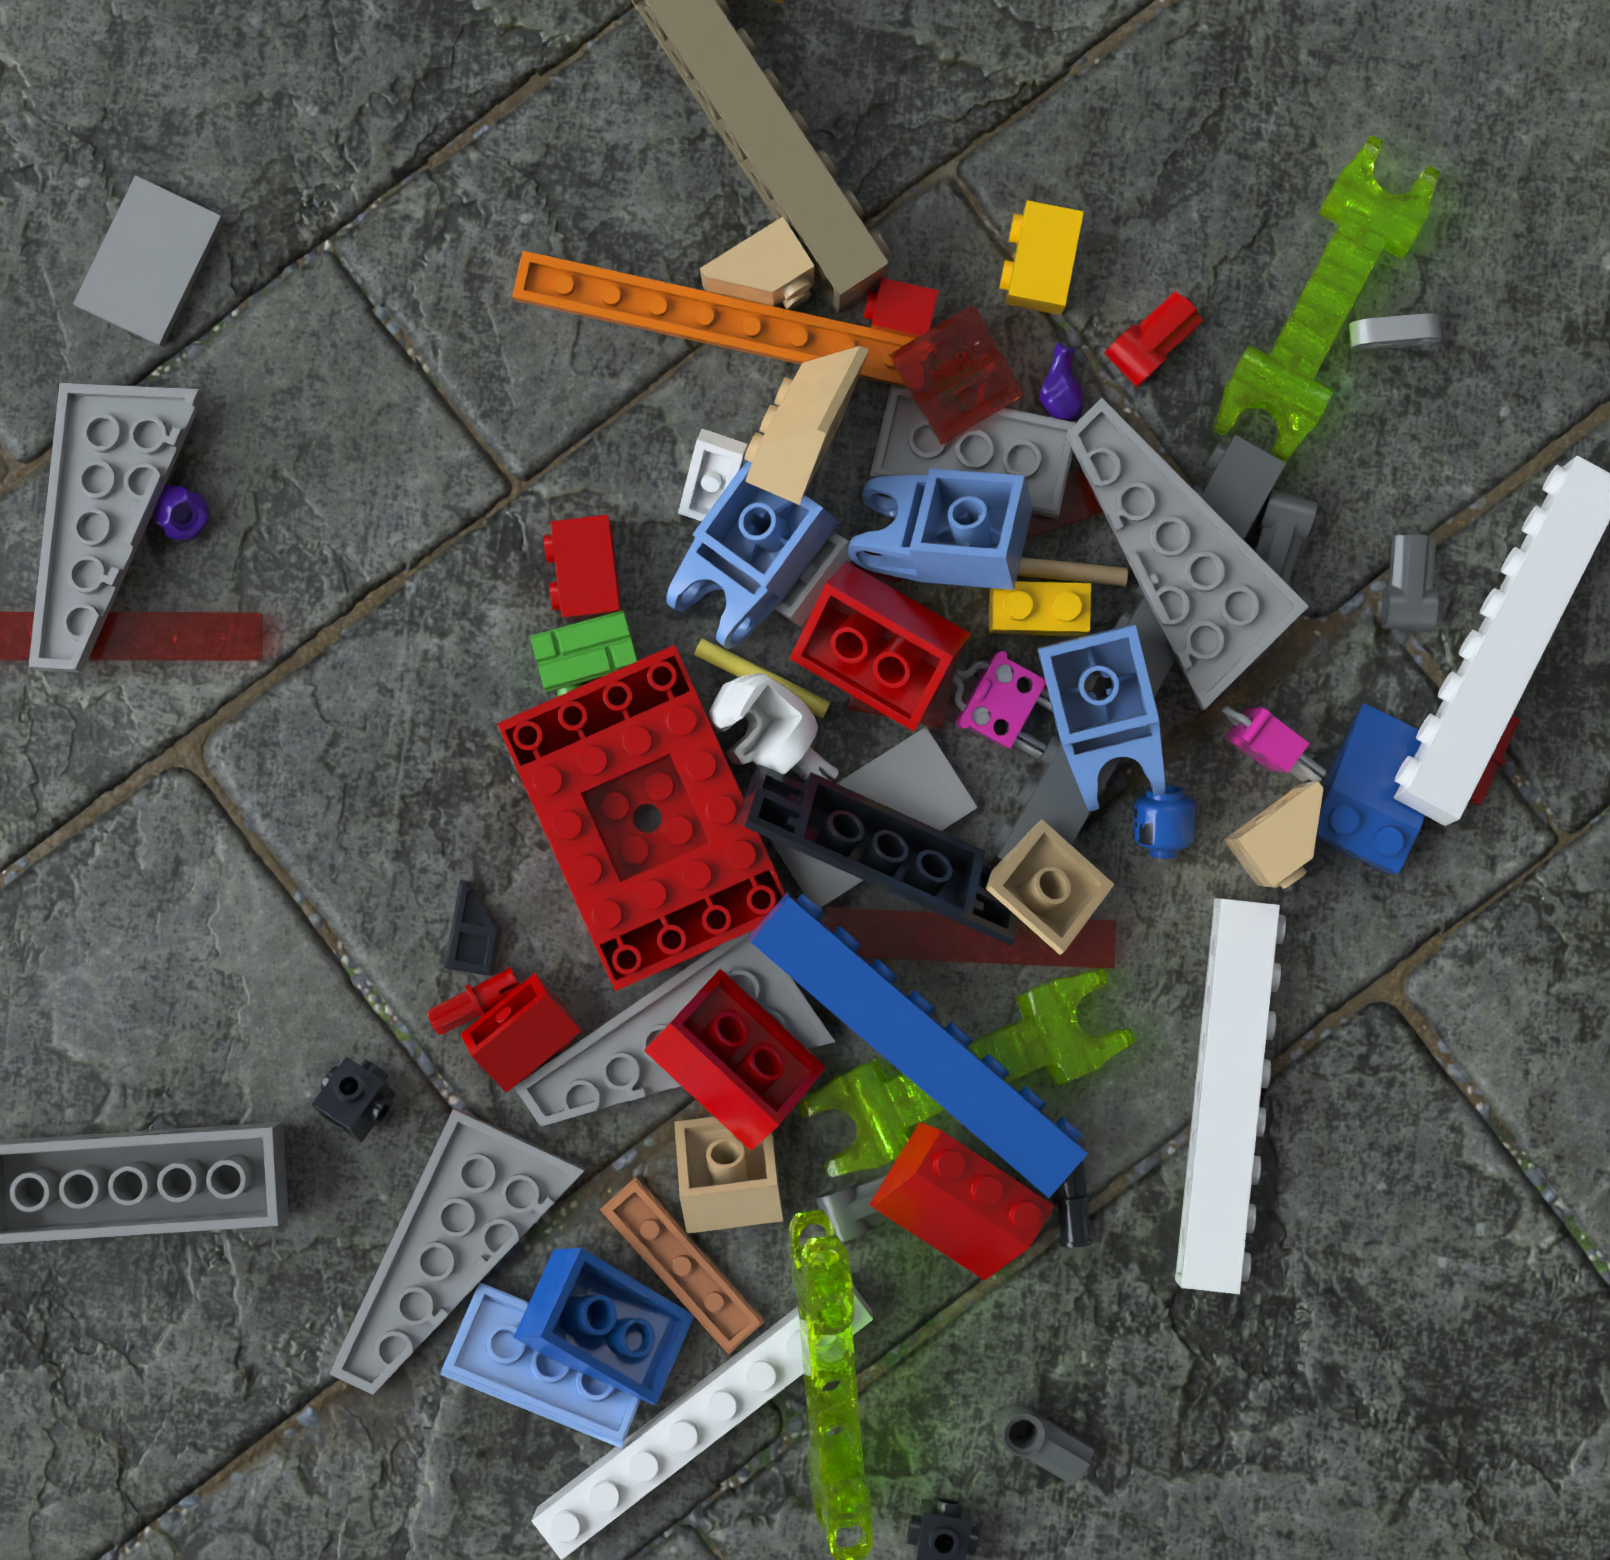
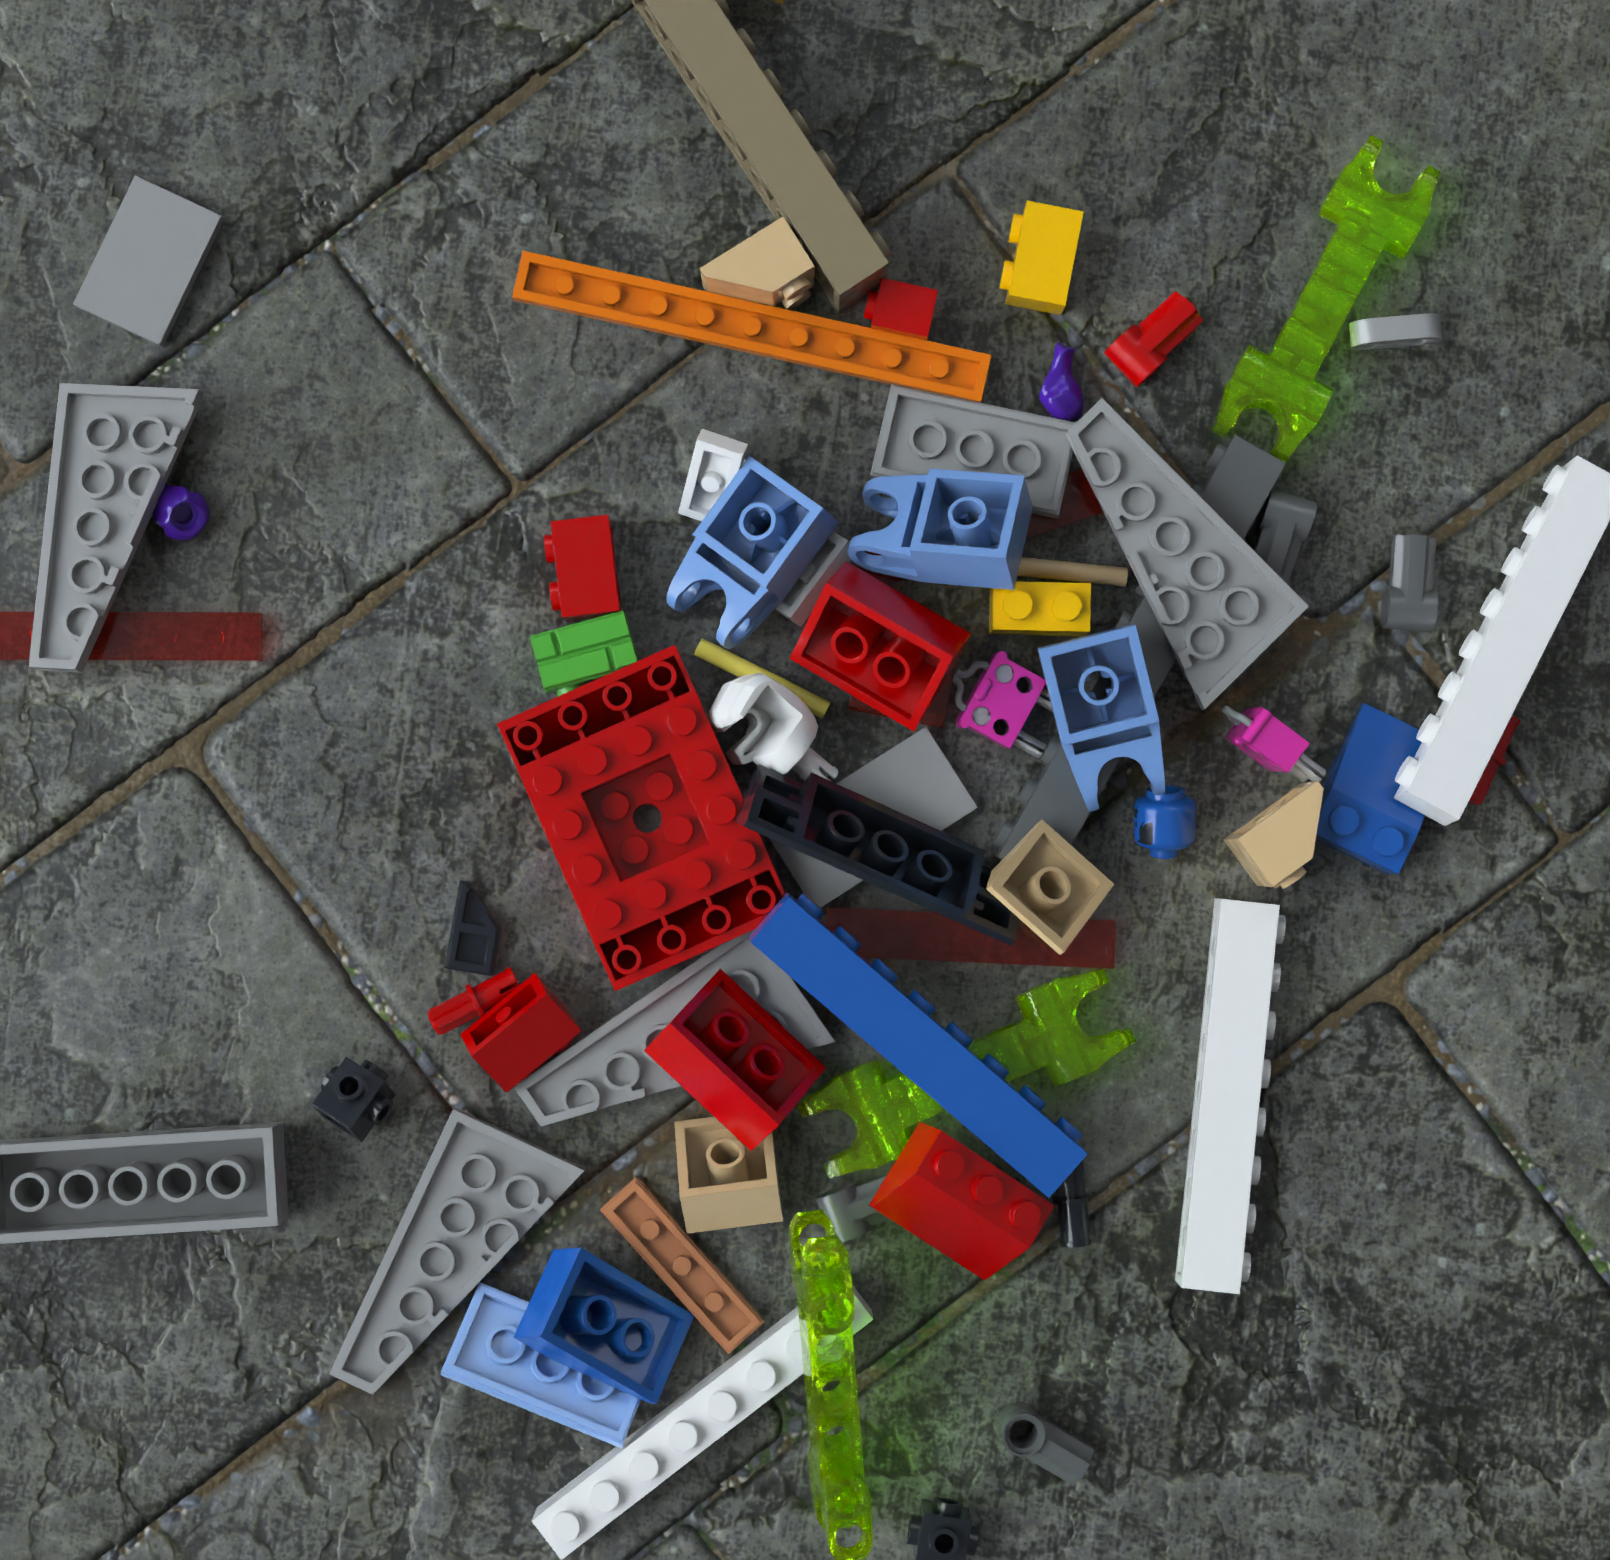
(803, 424): tan slope -> none
(956, 374): clear red slope -> none

